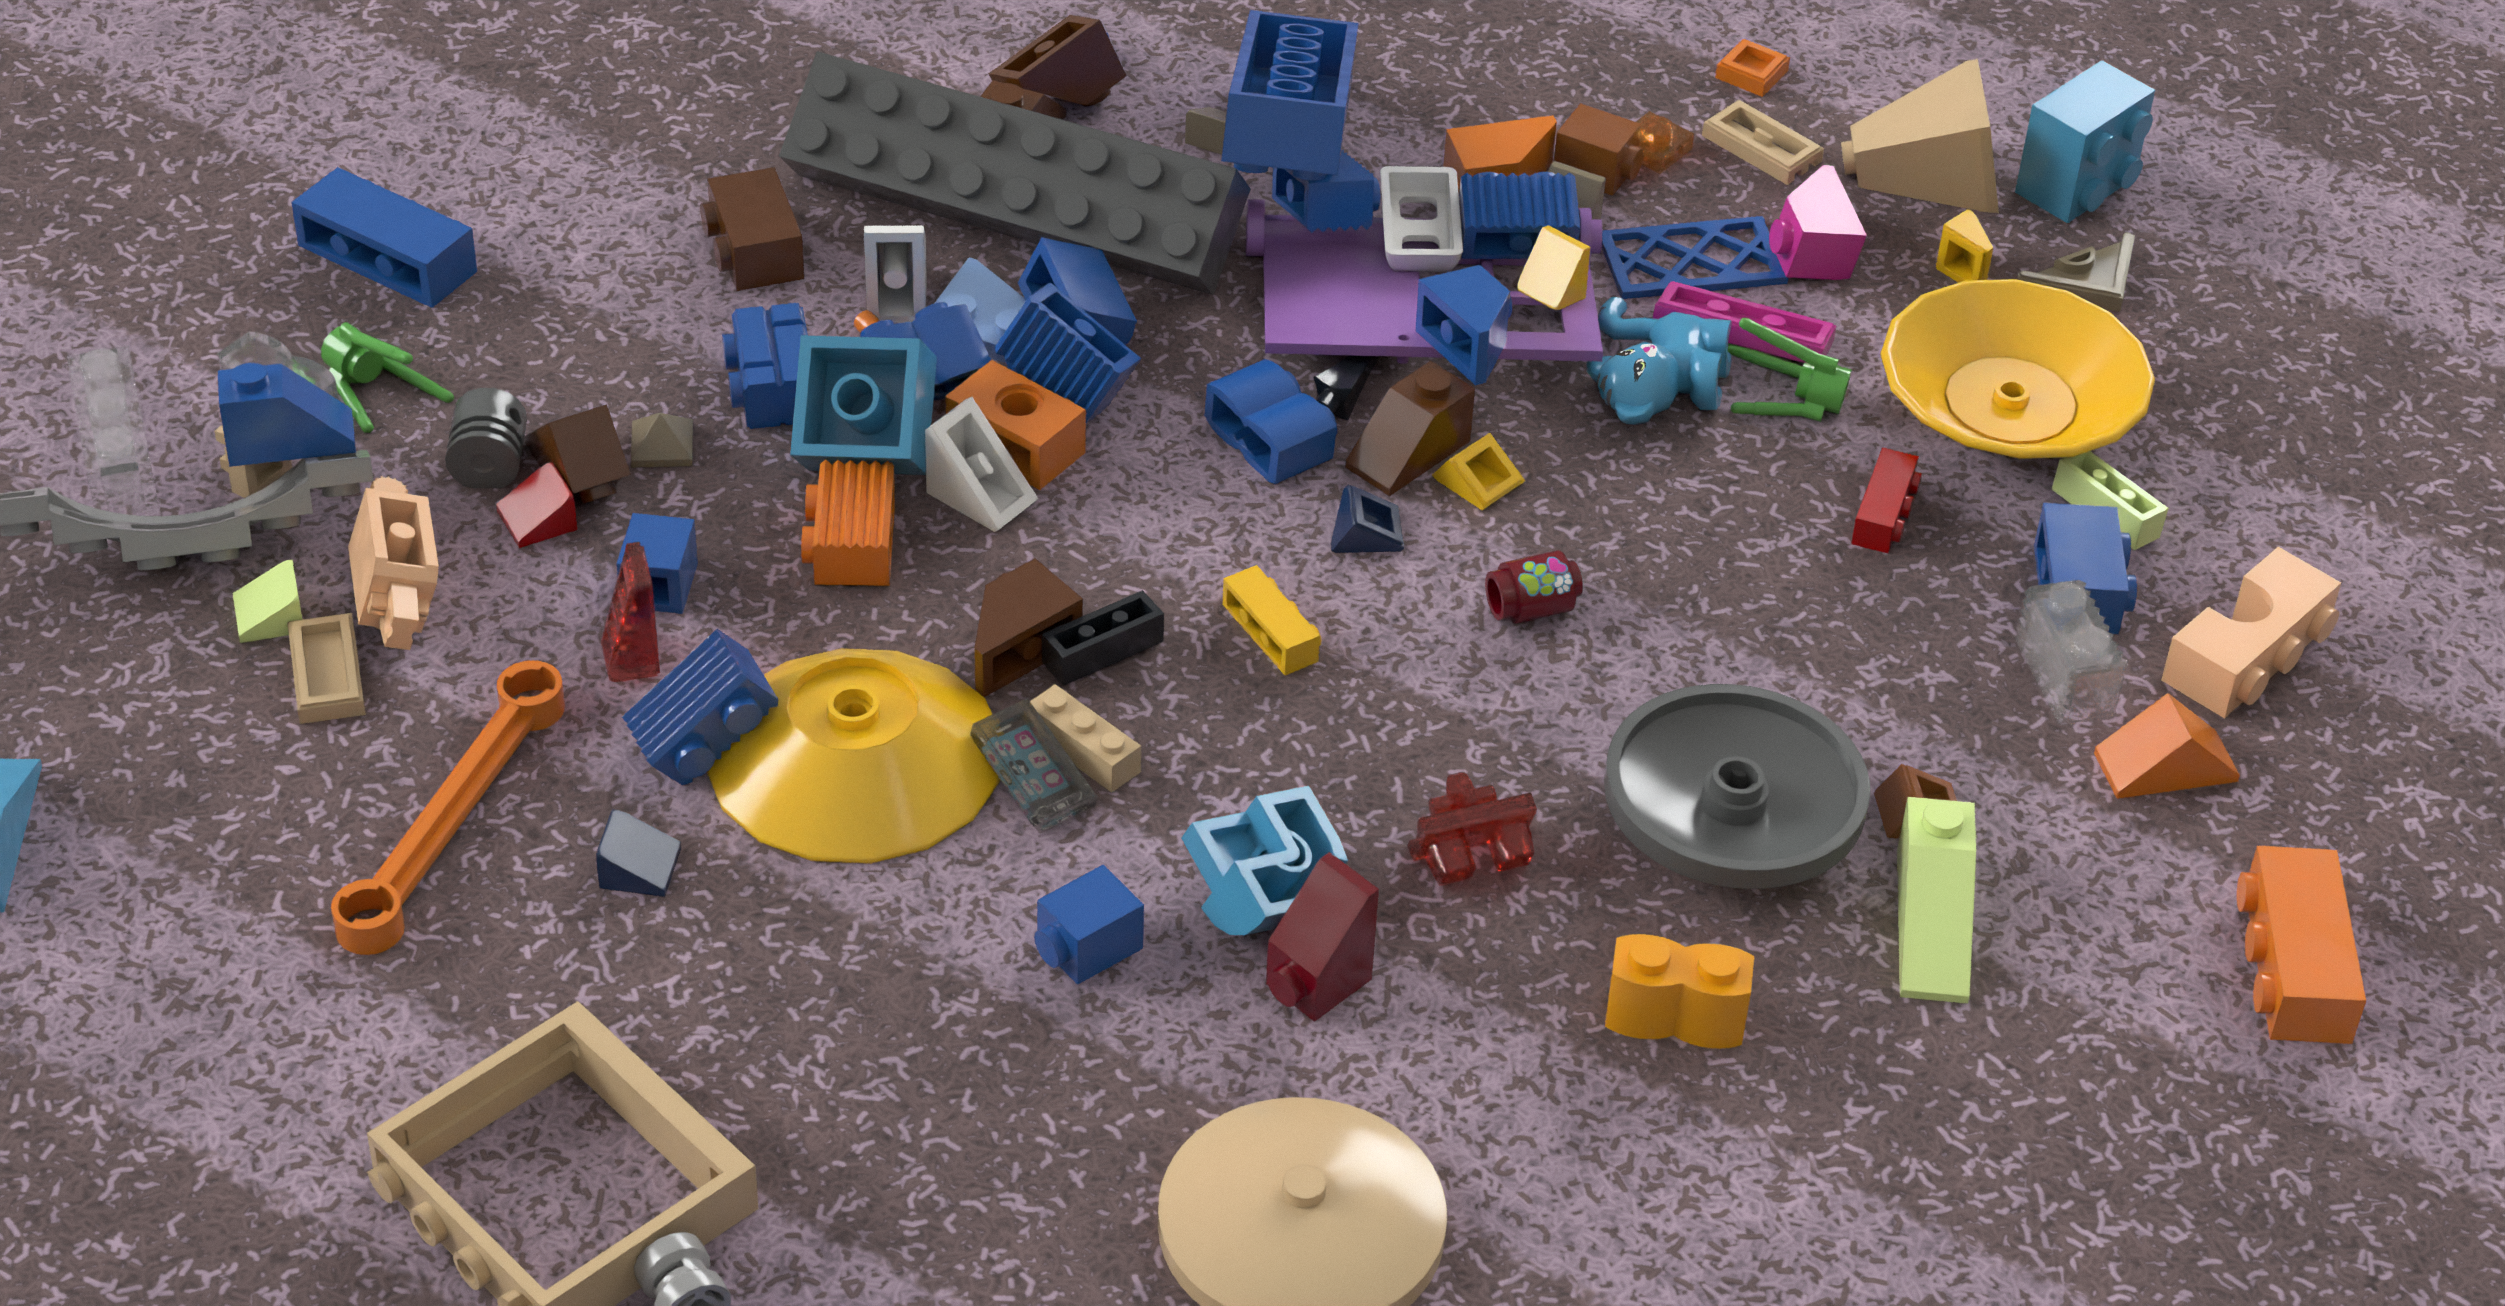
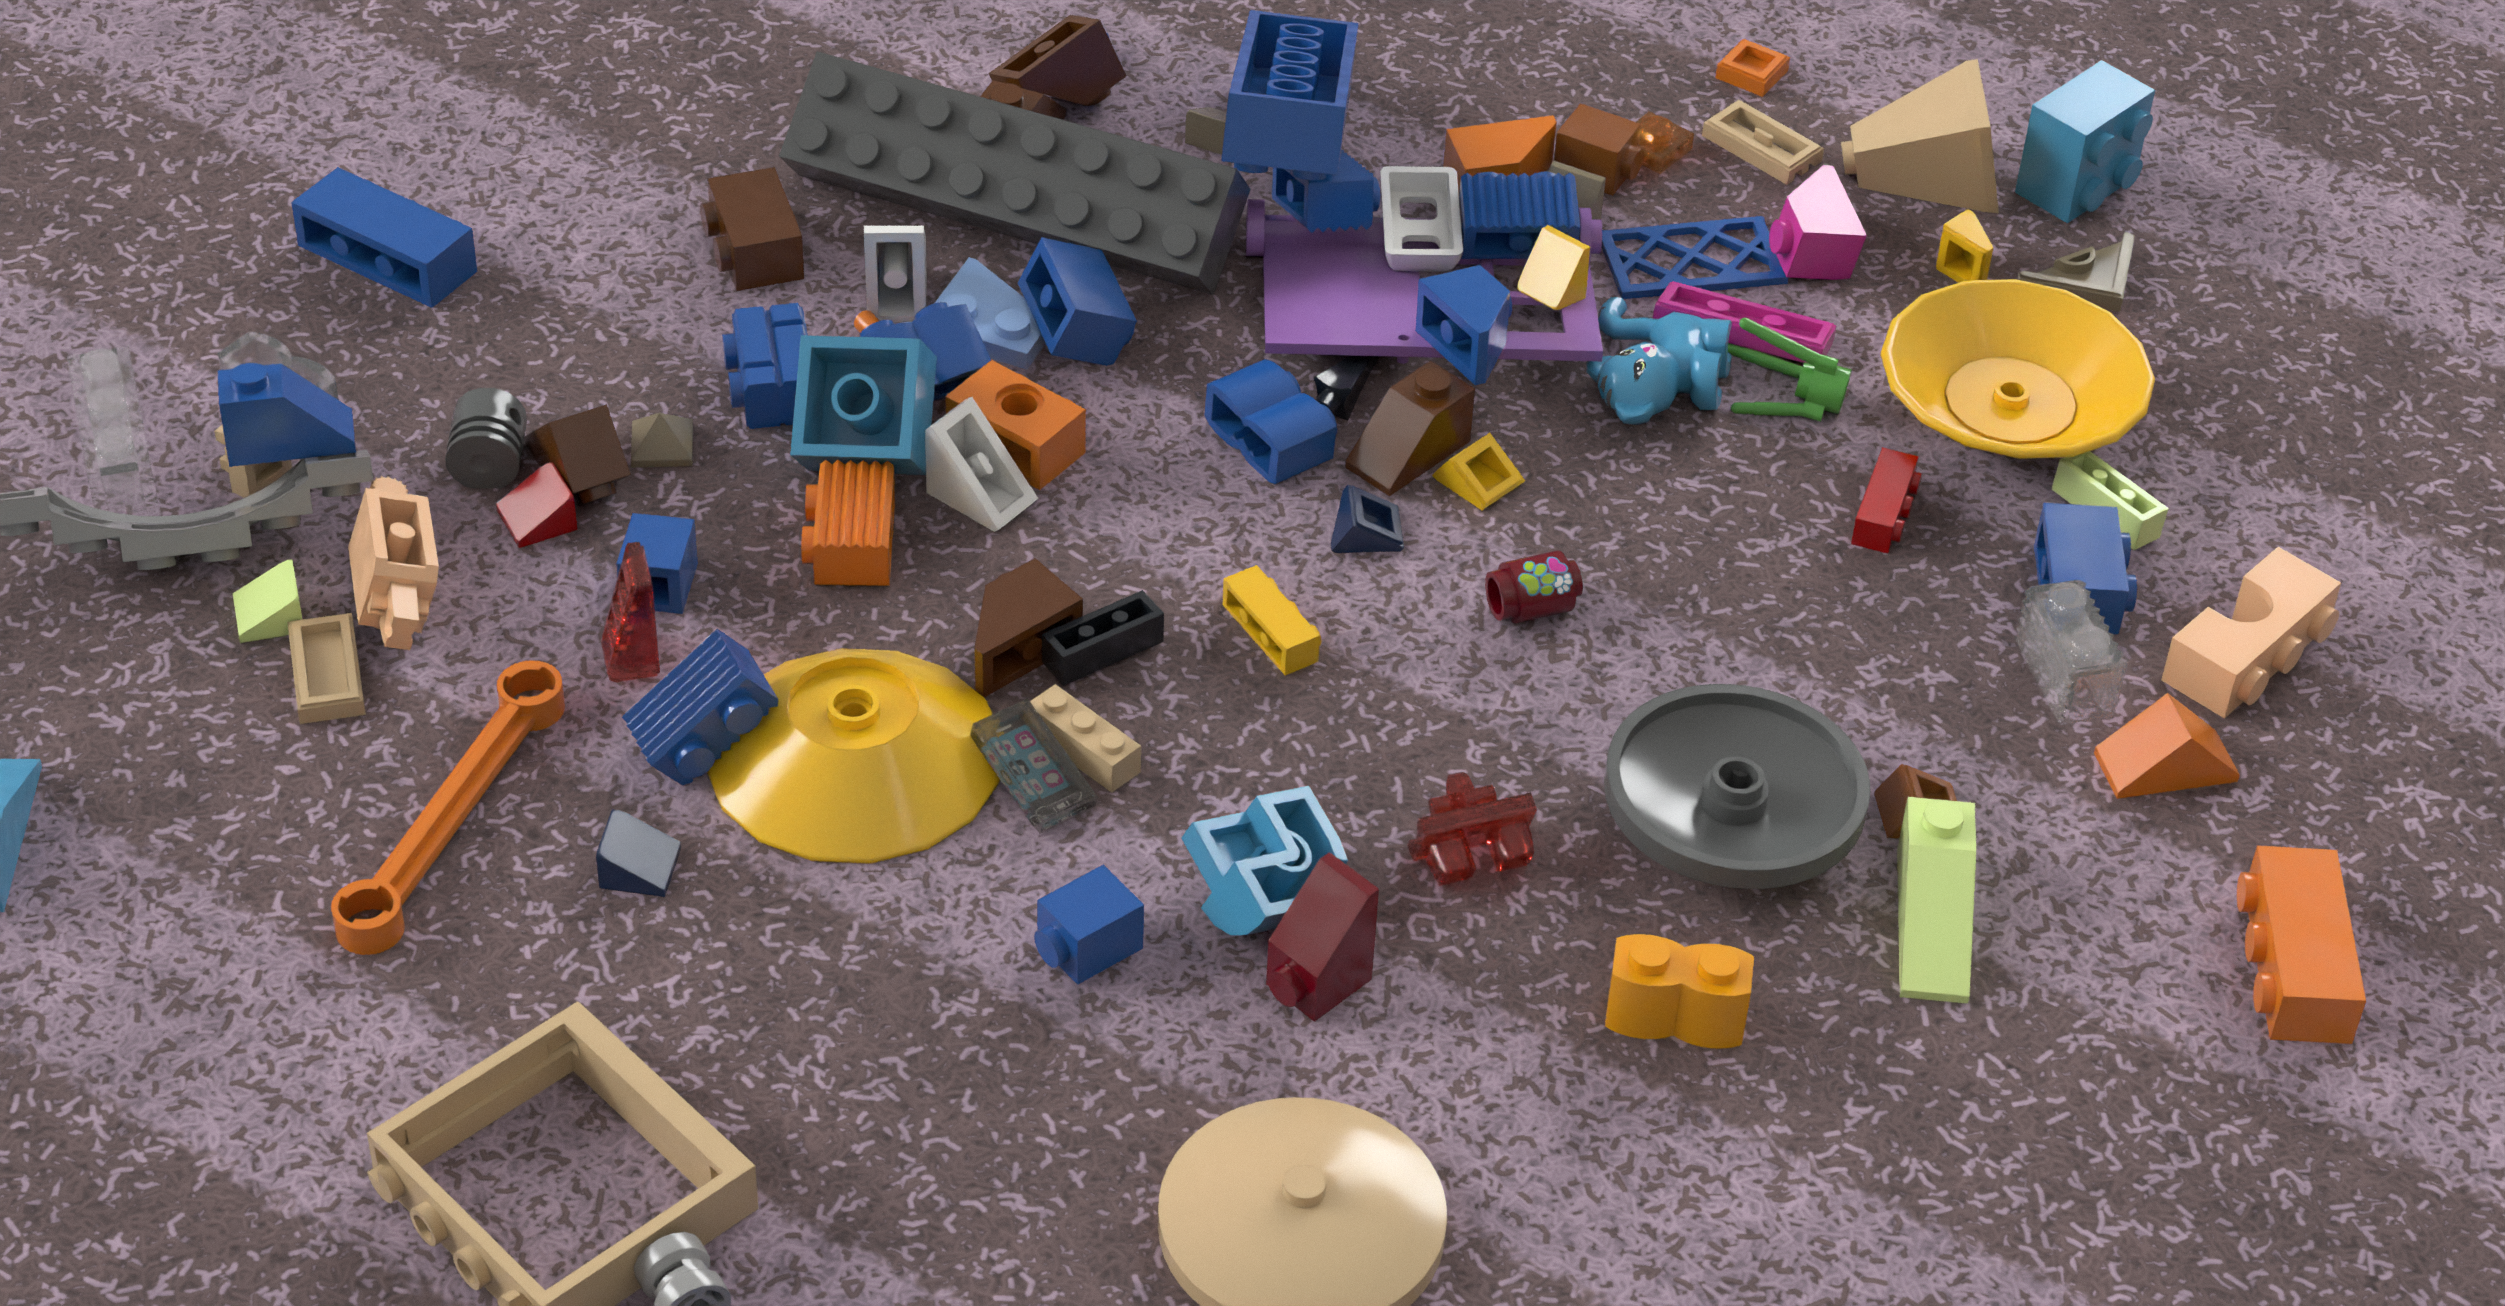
(360, 358): bright green plant -> none
(1066, 351): blue brick -> none

